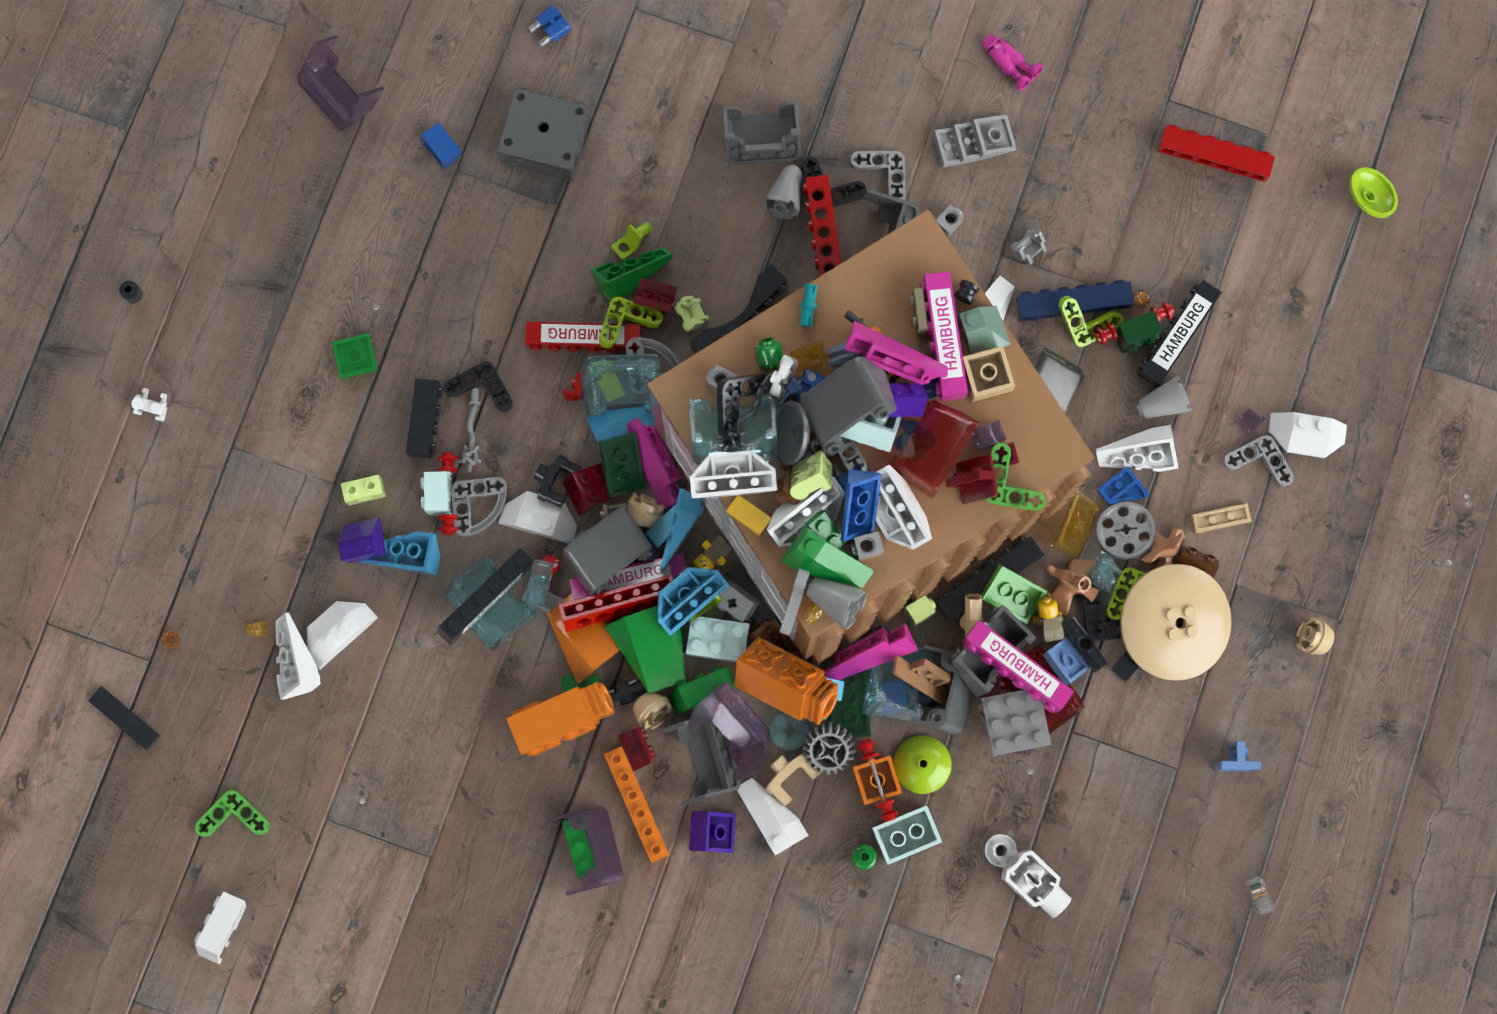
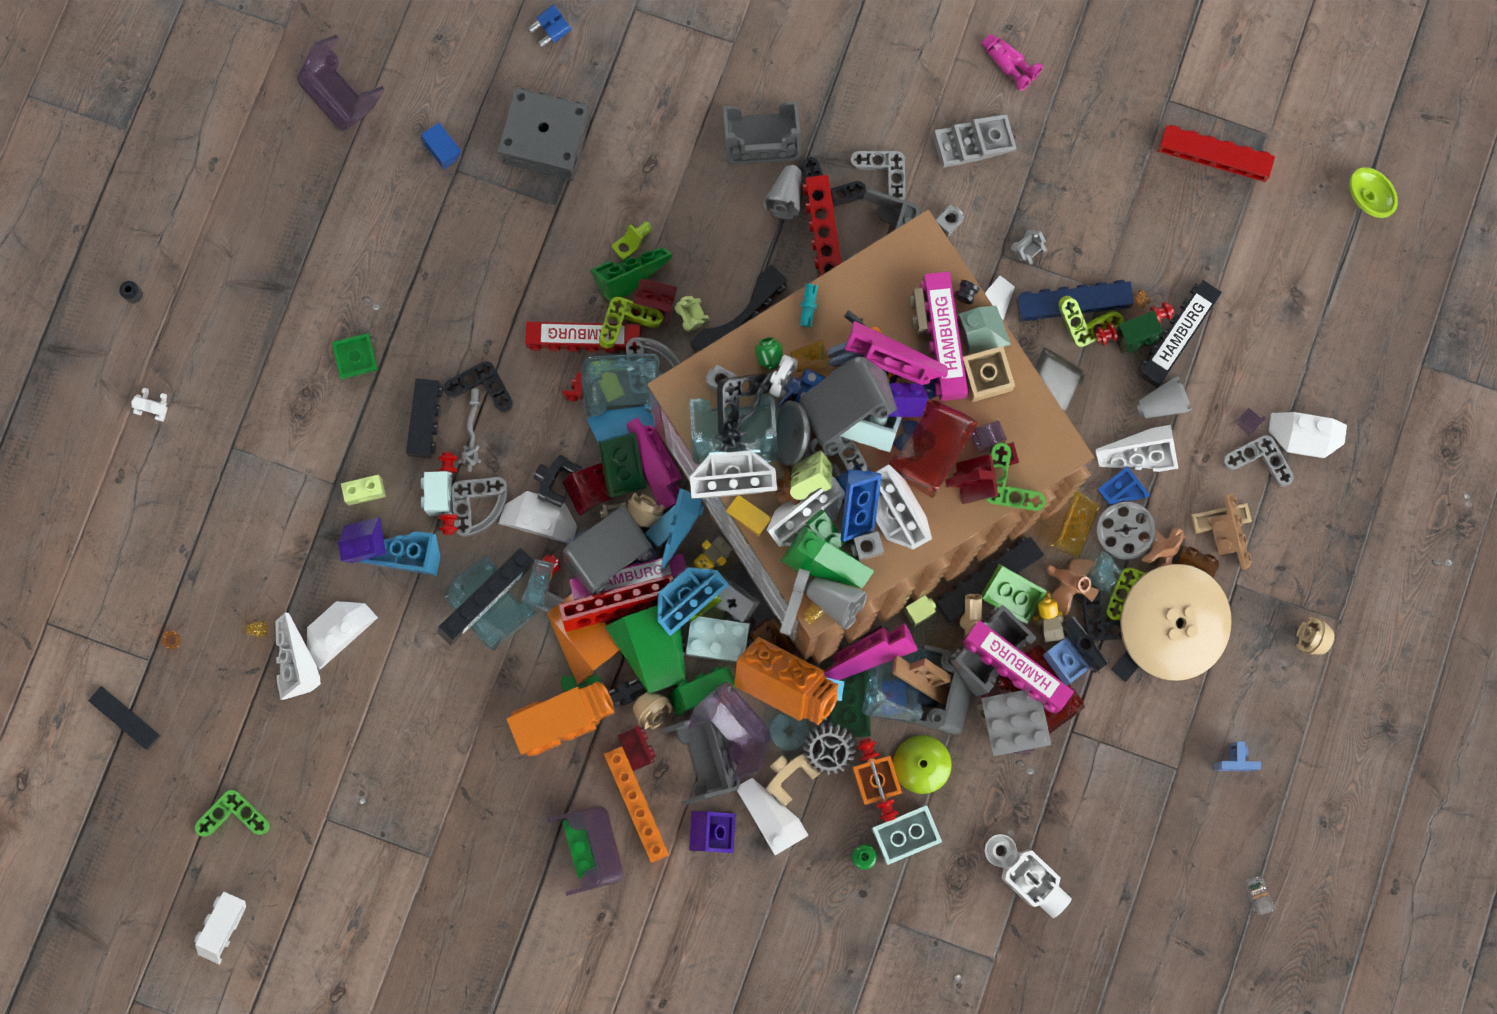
(1229, 533): none -> medium nougat bracket

